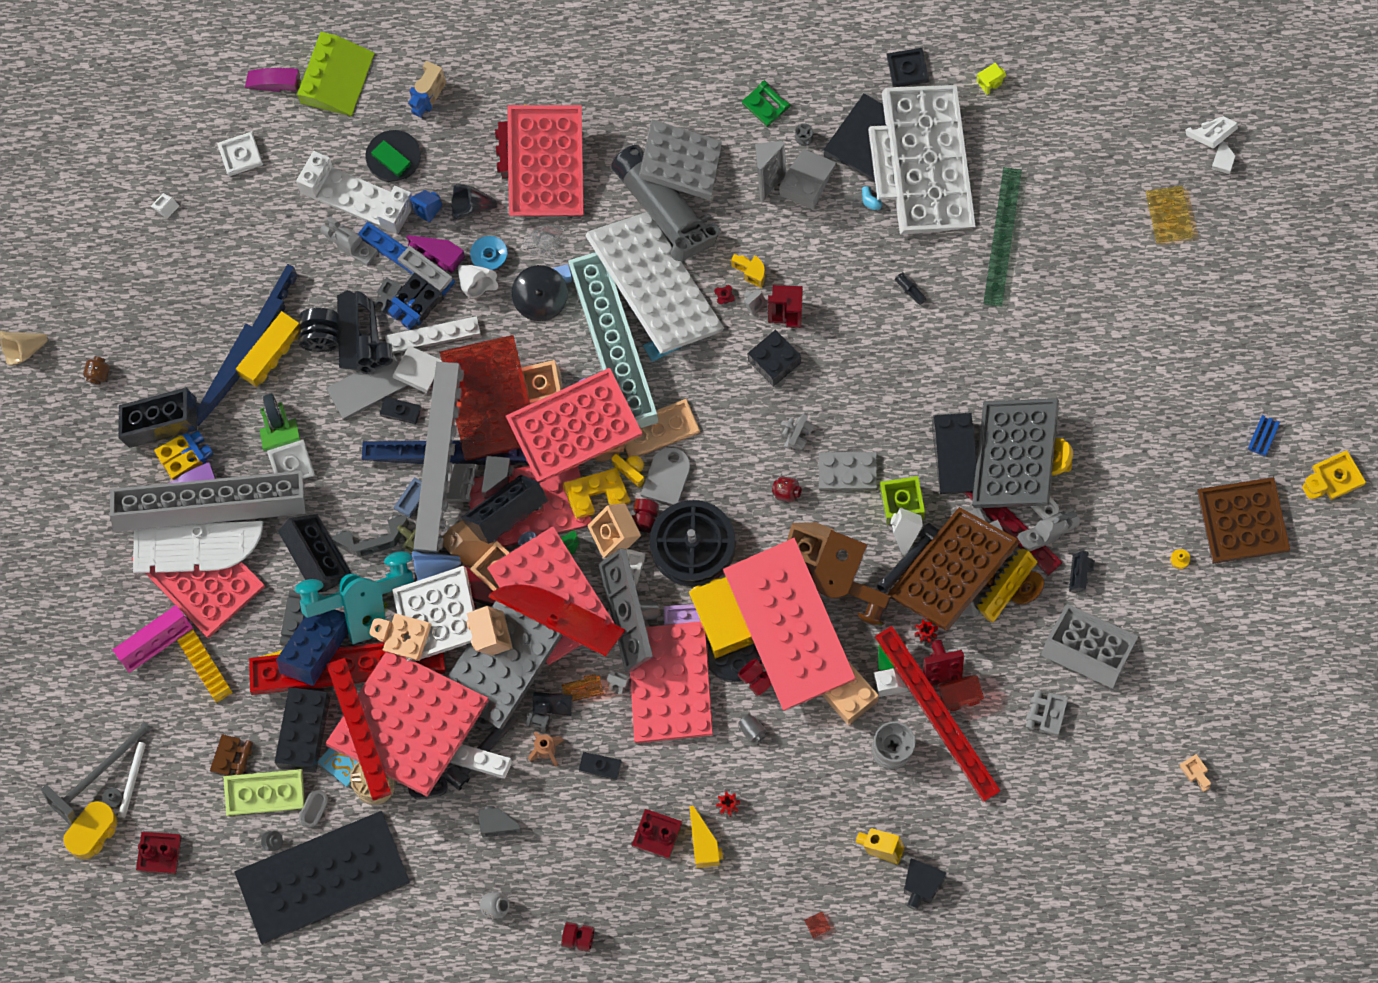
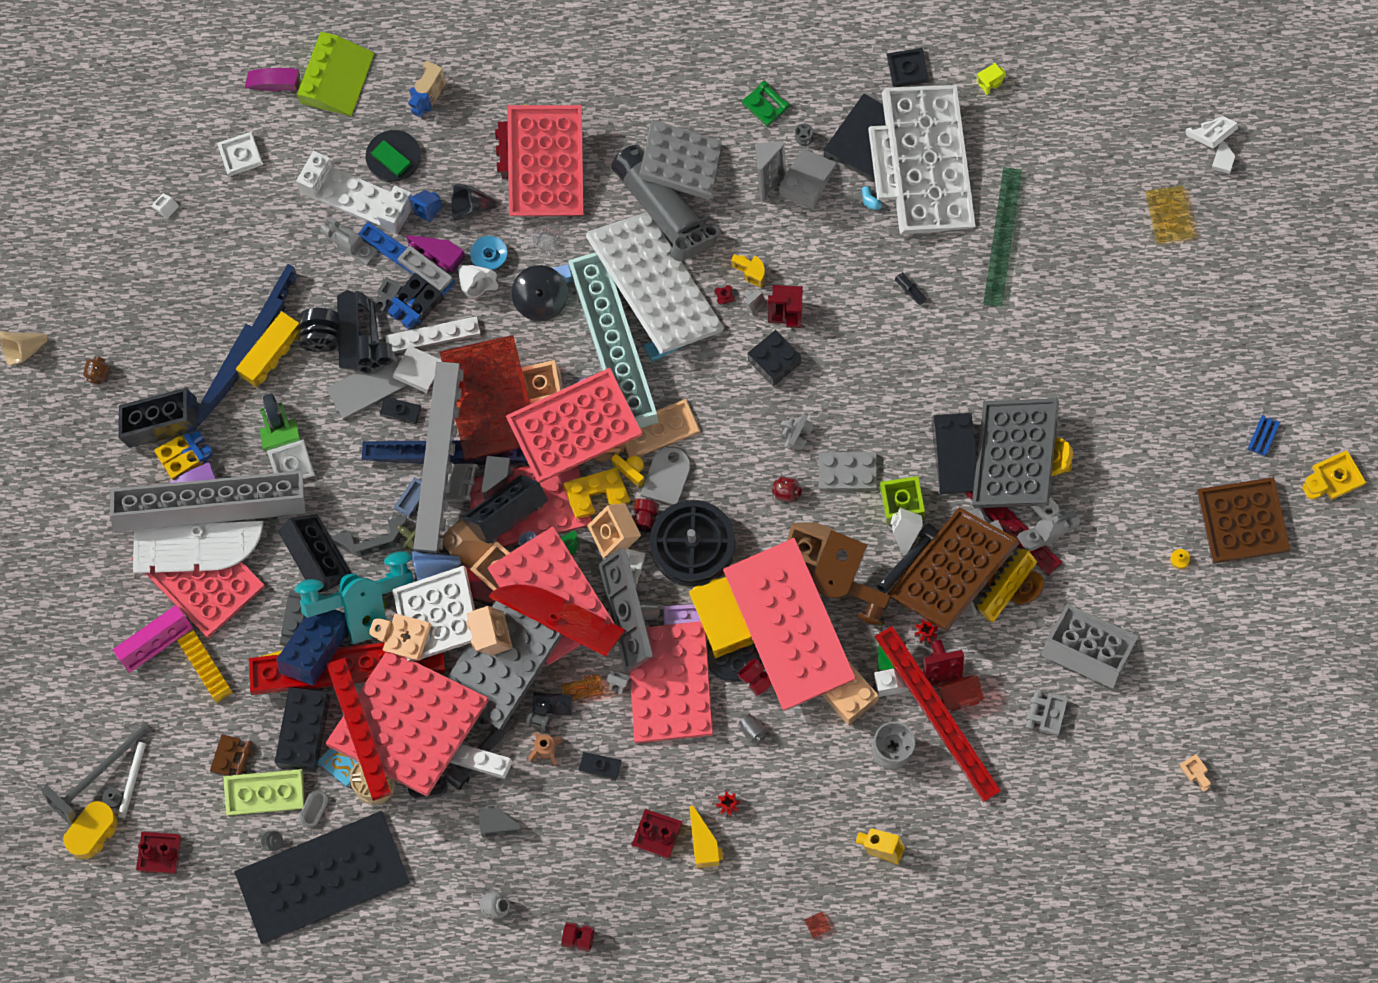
(922, 883): black torso -> none
(1080, 567): black hinge -> none

